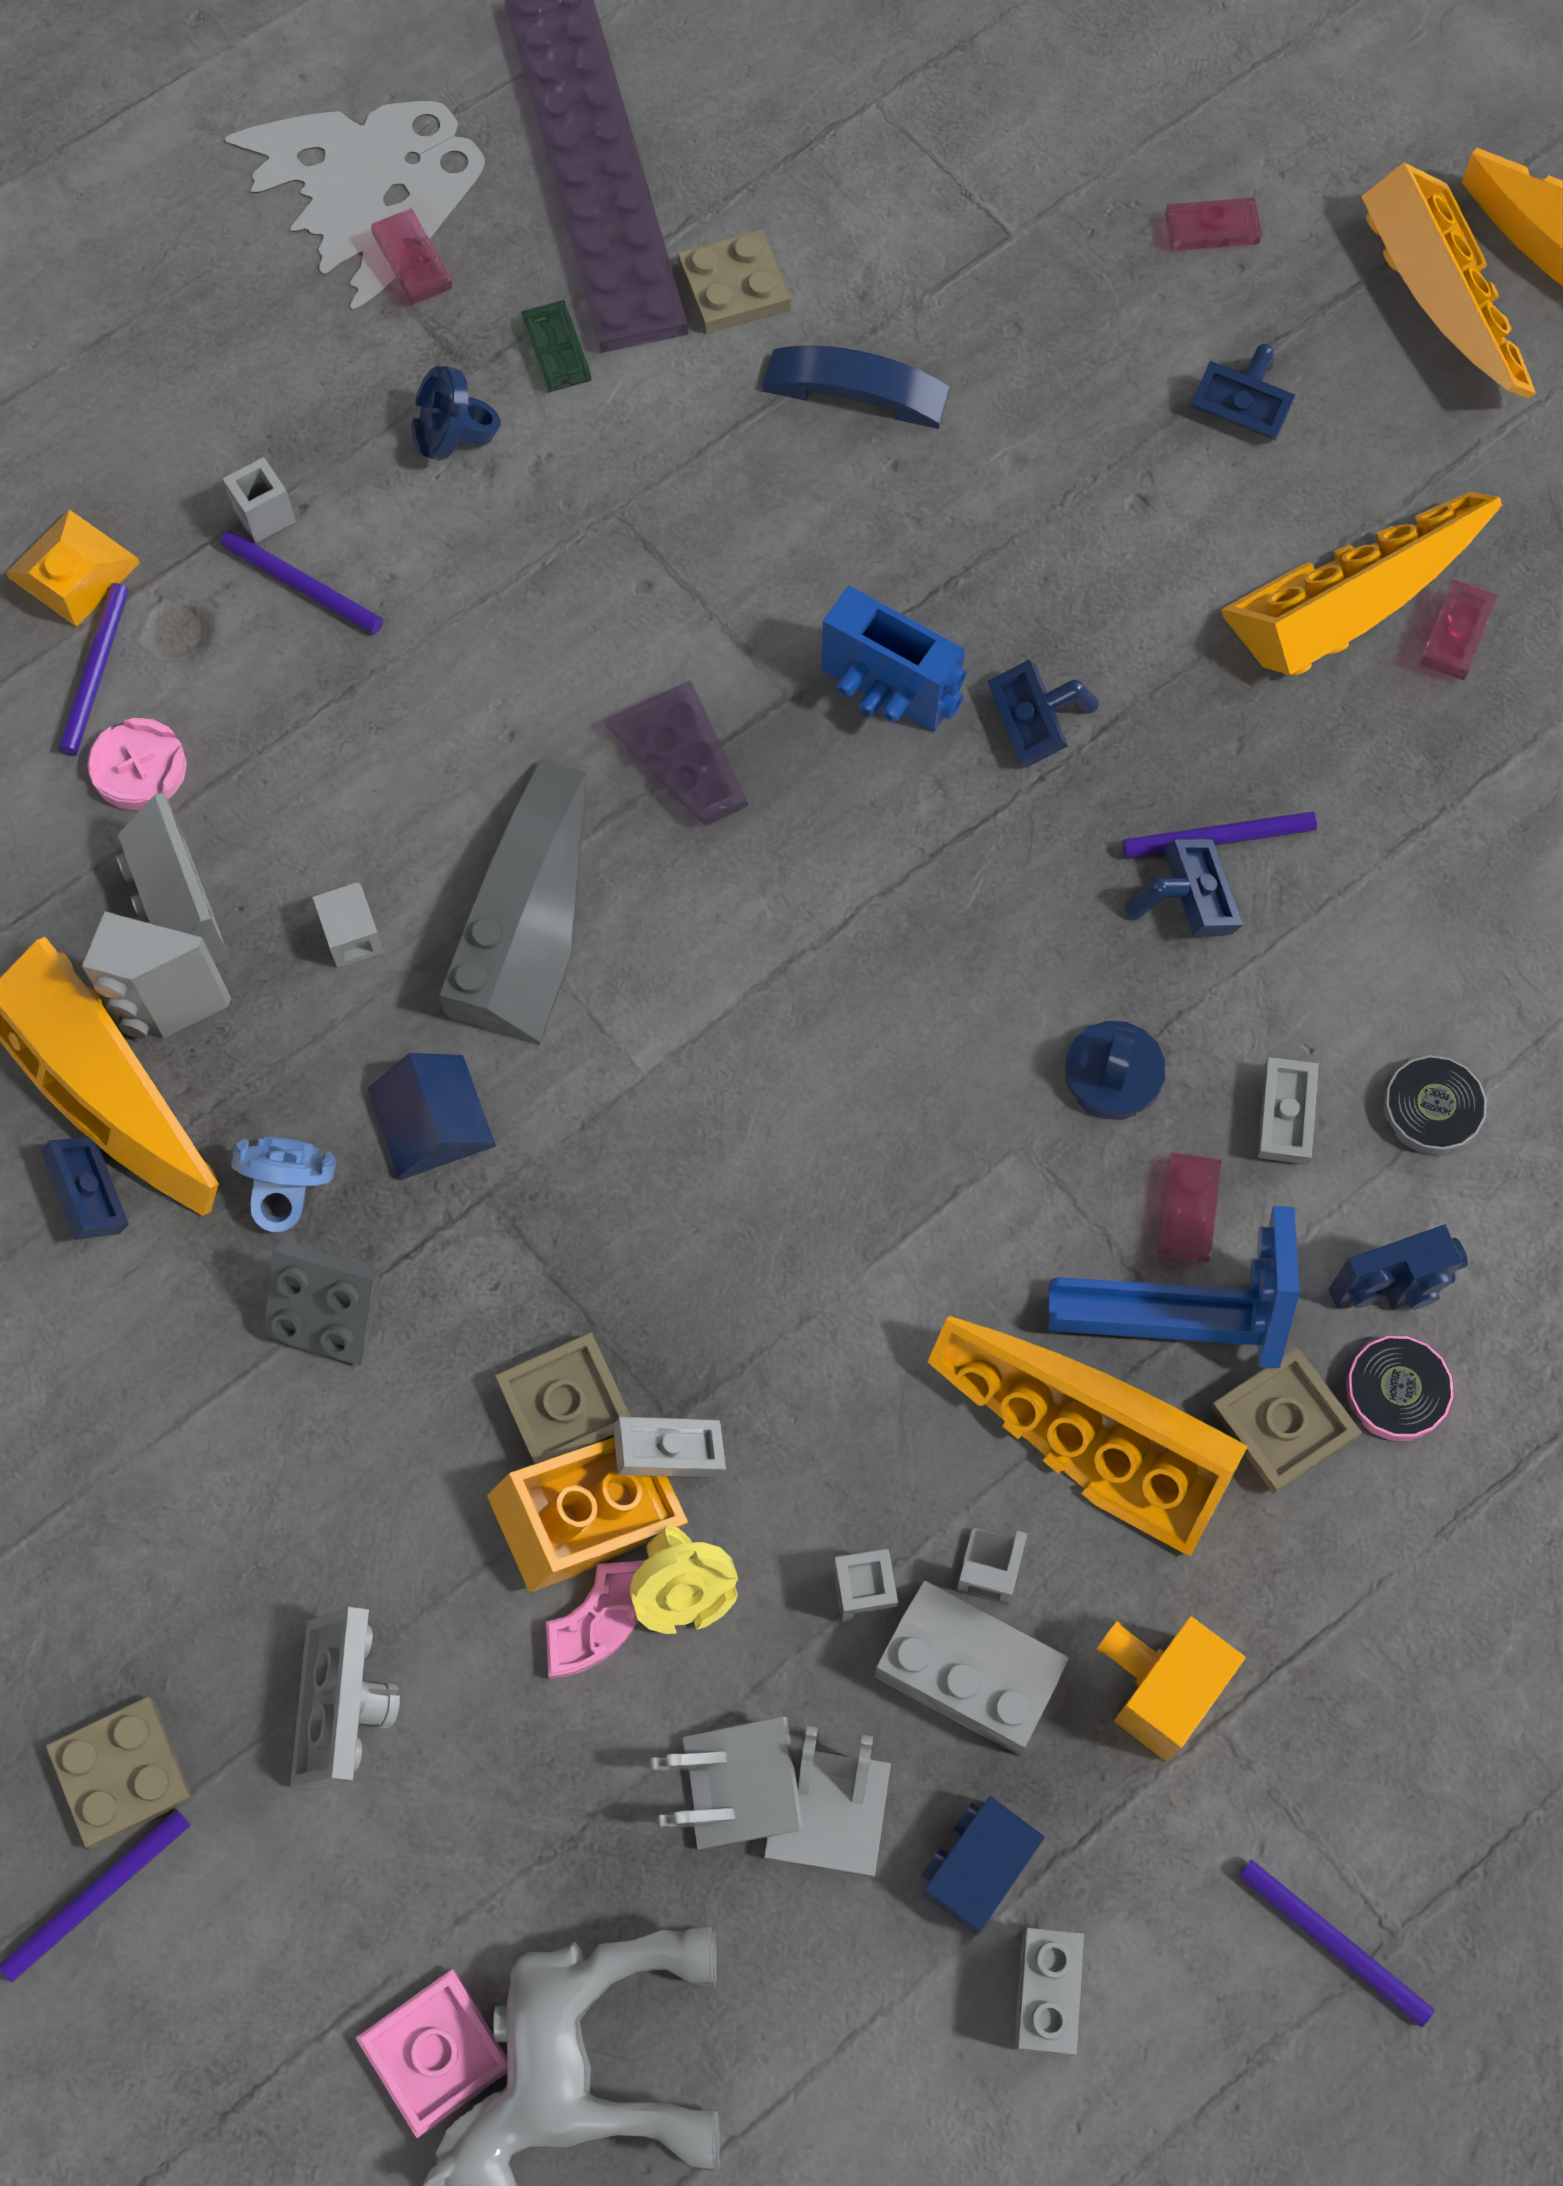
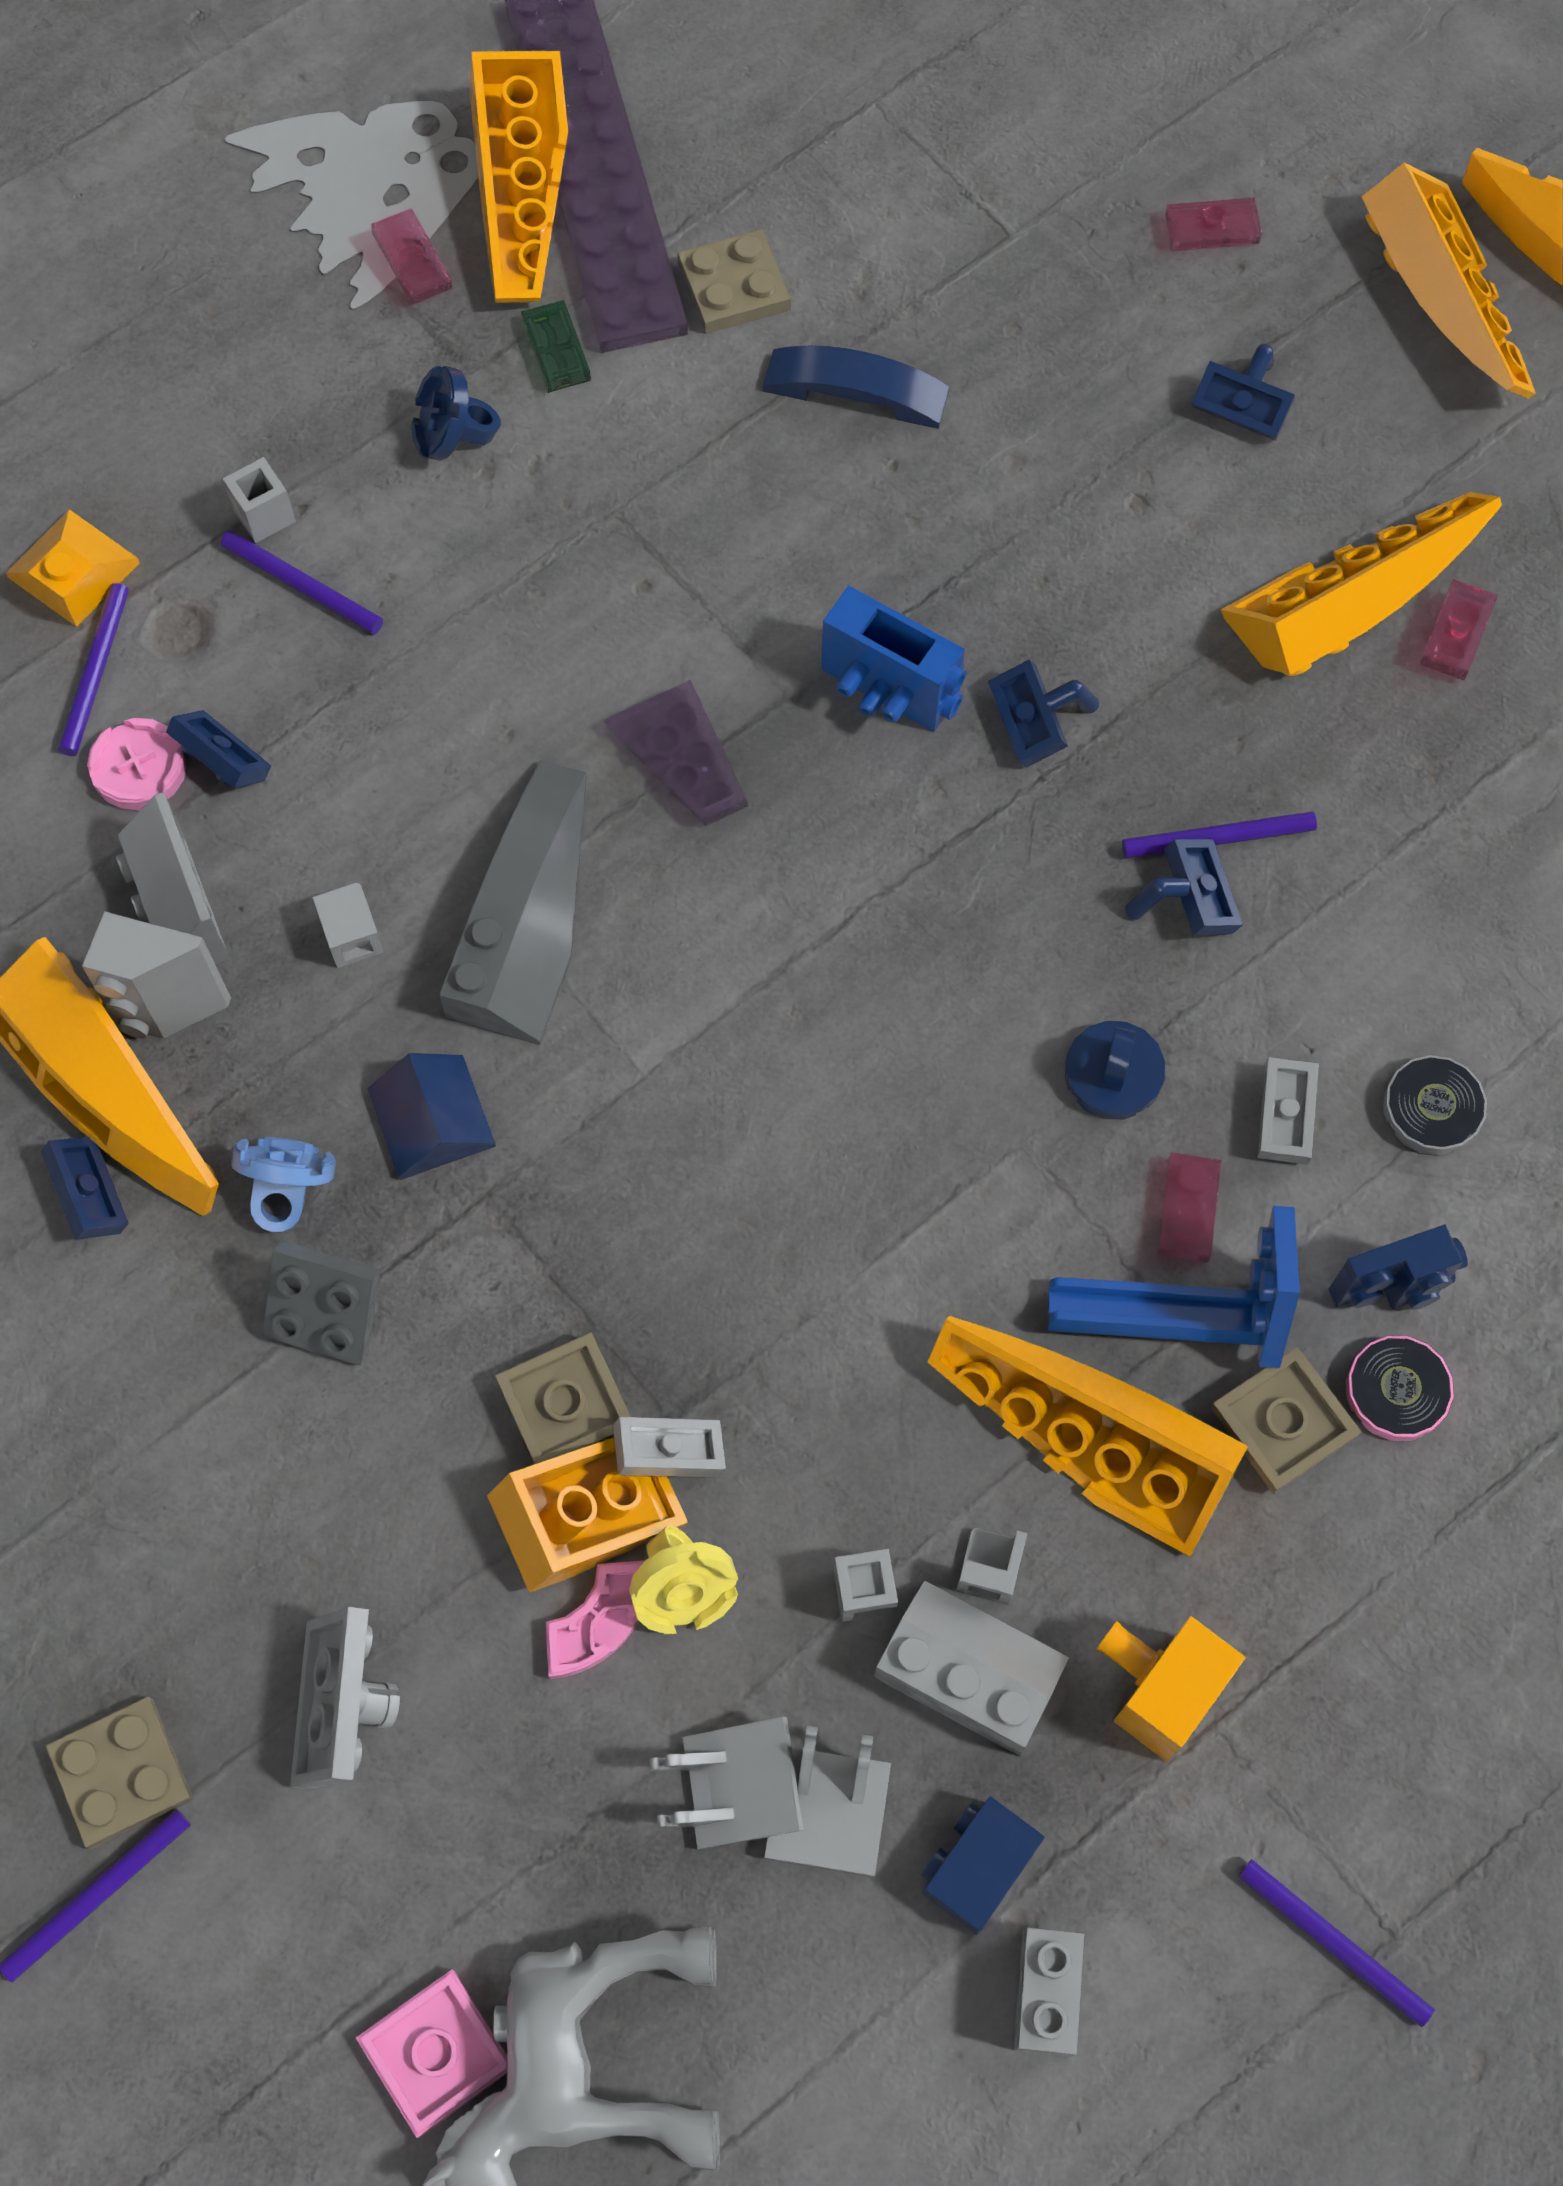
(218, 749): none -> dark blue plate
(519, 161): none -> light orange wedge

